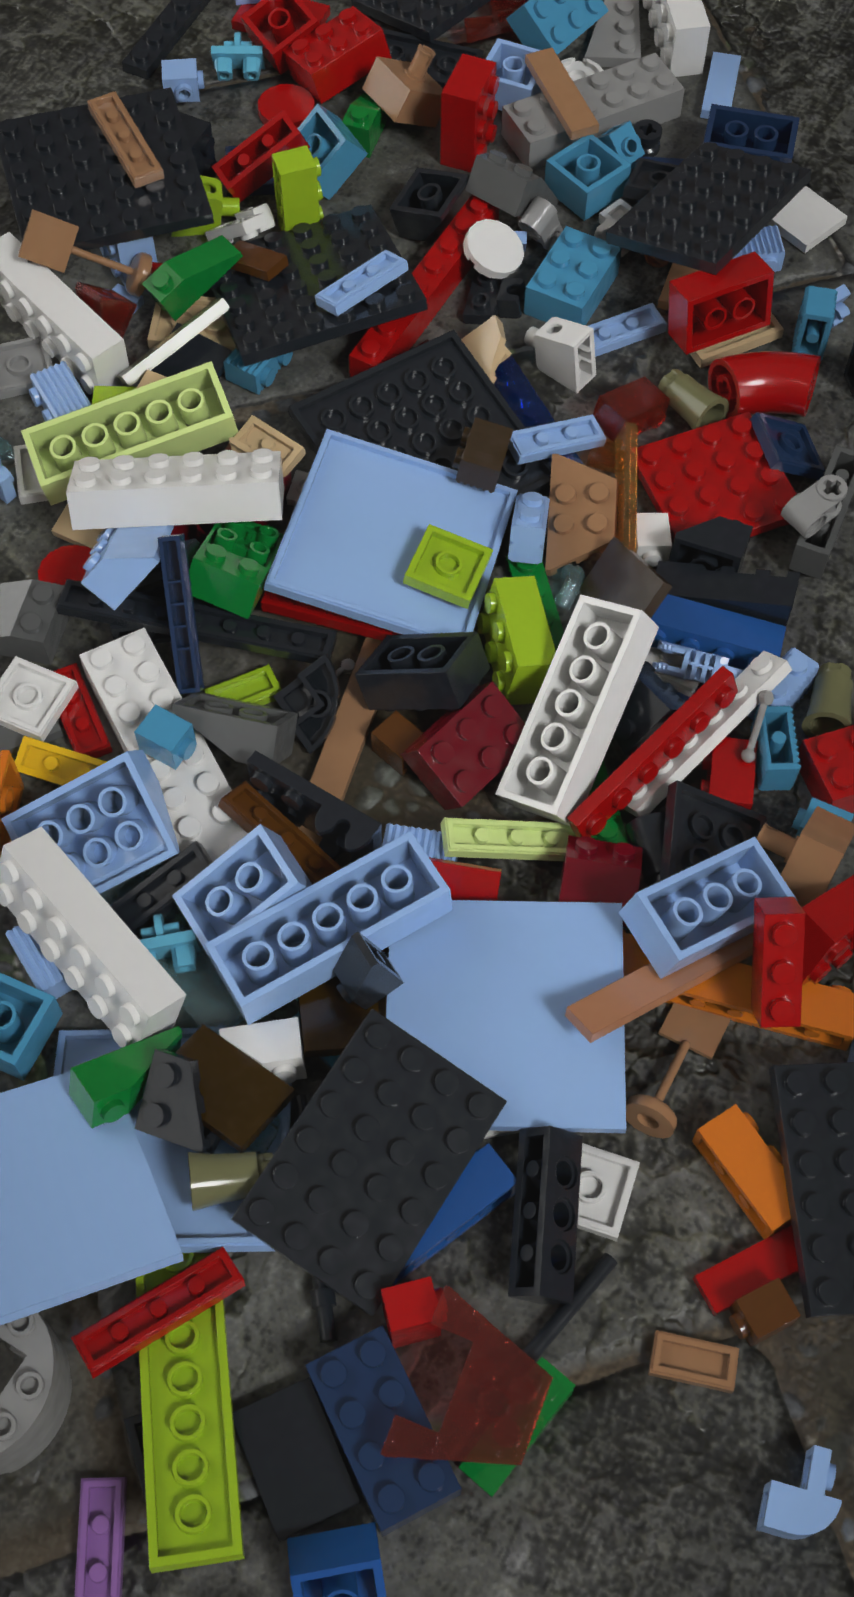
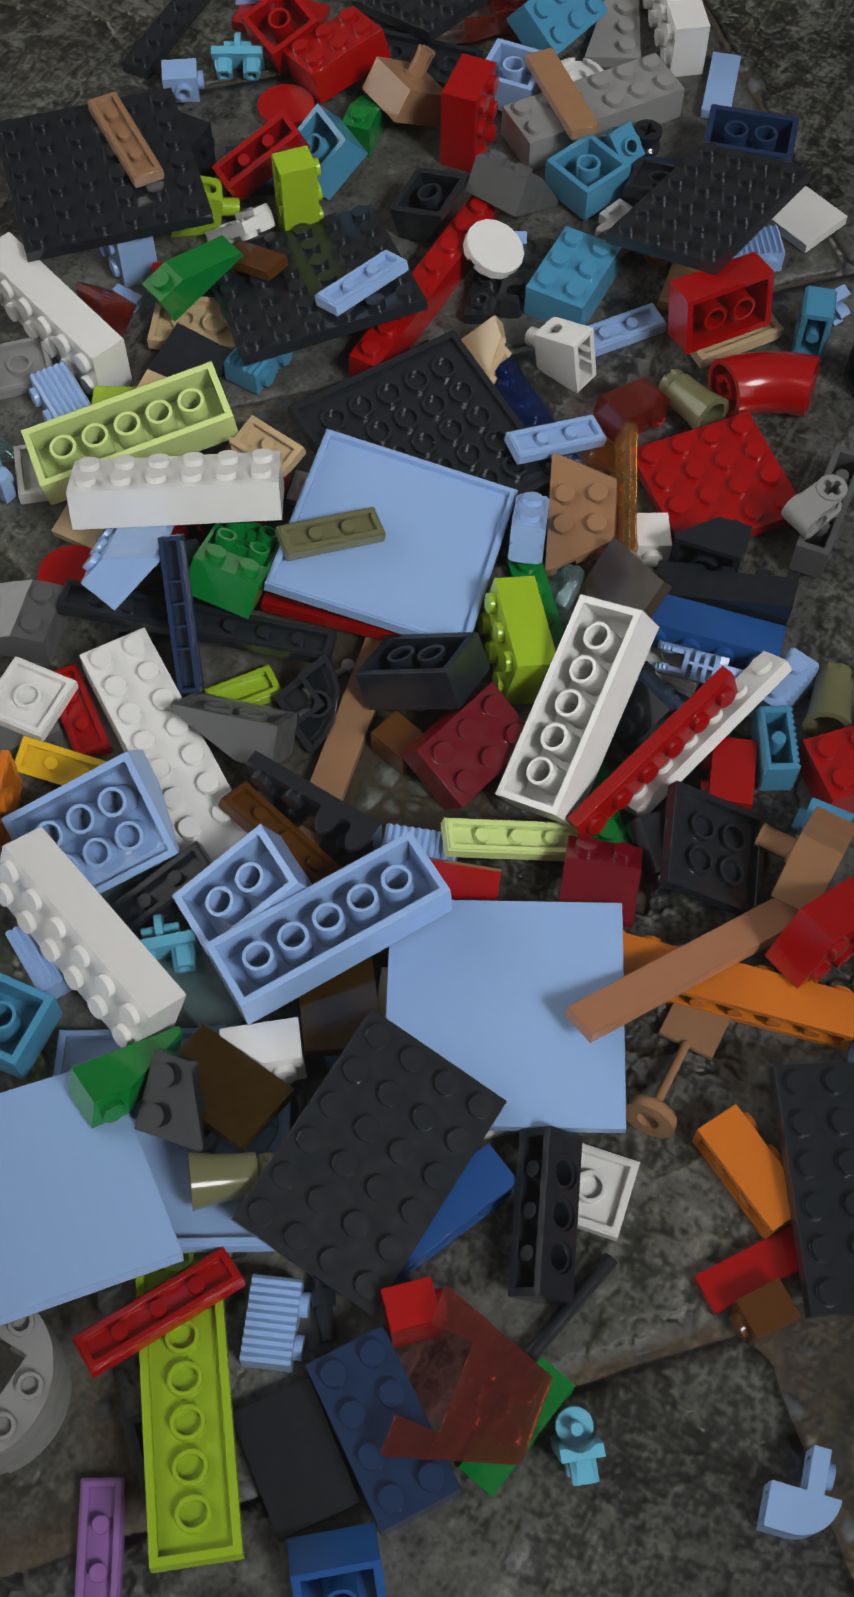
(51, 242): medium nougat piece -> none
(166, 737): dark azure brick -> none
(173, 342): tile -> none
(273, 1323): none -> light blue brick
(330, 533): none -> olive tile
(365, 973): black slope -> none
(447, 566): lime plate -> none
(483, 454): dark brown brick -> none
(541, 222): light grey piece -> none
(577, 1445): none -> medium azure hips
(693, 1361): medium nougat tile -> none
(702, 906): light blue brick -> none
(765, 699): light grey hinge -> none
(777, 962): red brick -> none
(787, 446): dark blue tile -> none

